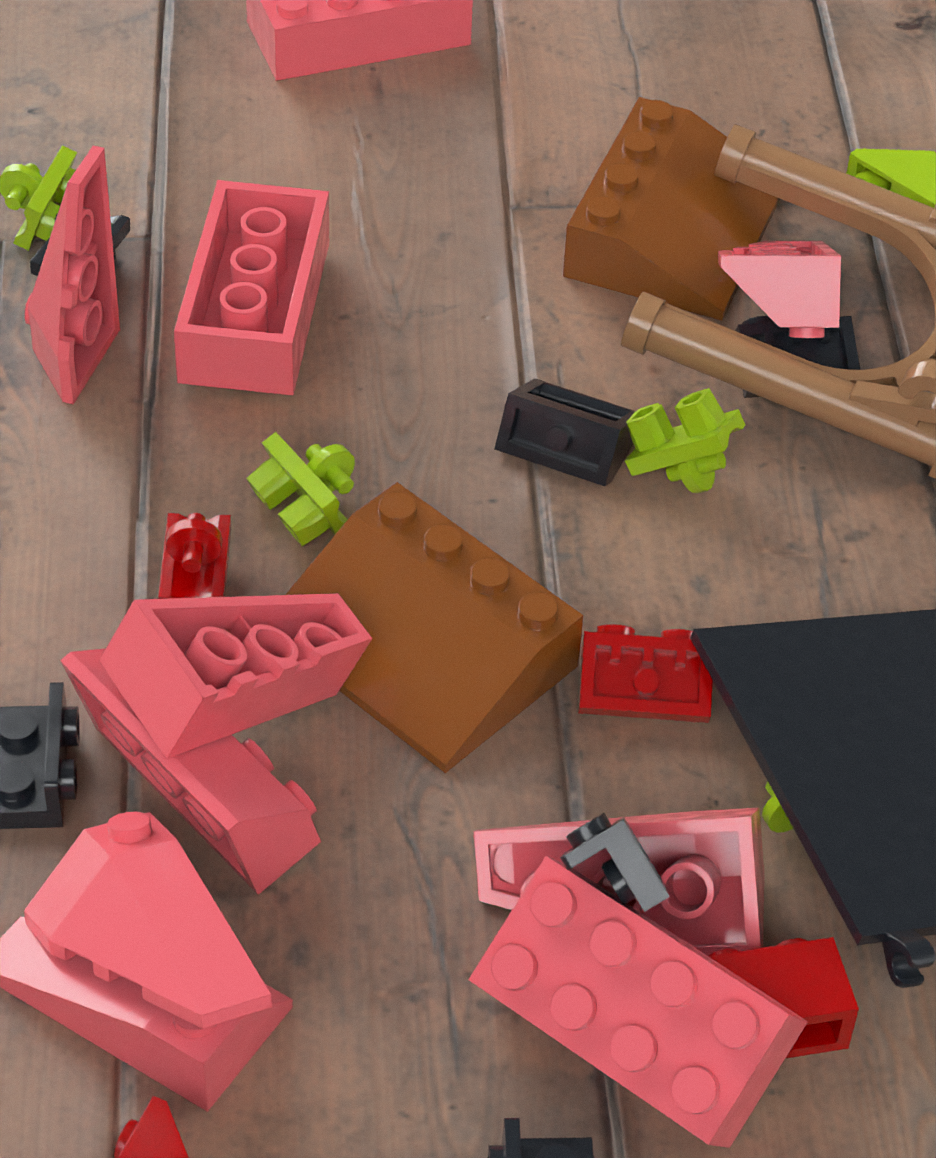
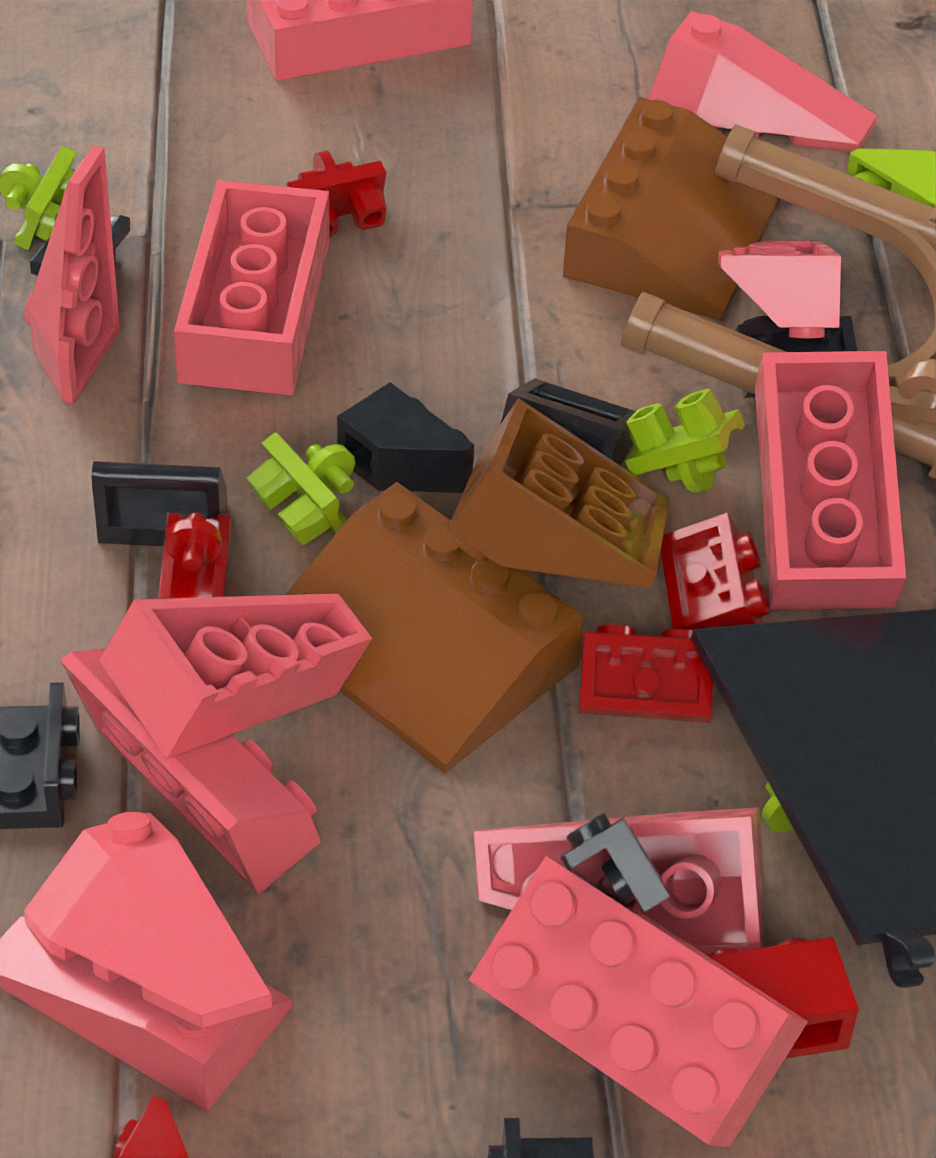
(137, 497): none -> black tile
(350, 188): none -> red hips
(405, 444): none -> black slope
(558, 506): none -> dark orange slope
(712, 576): none -> red bracket
(745, 82): none -> coral wedge
(829, 481): none -> coral brick

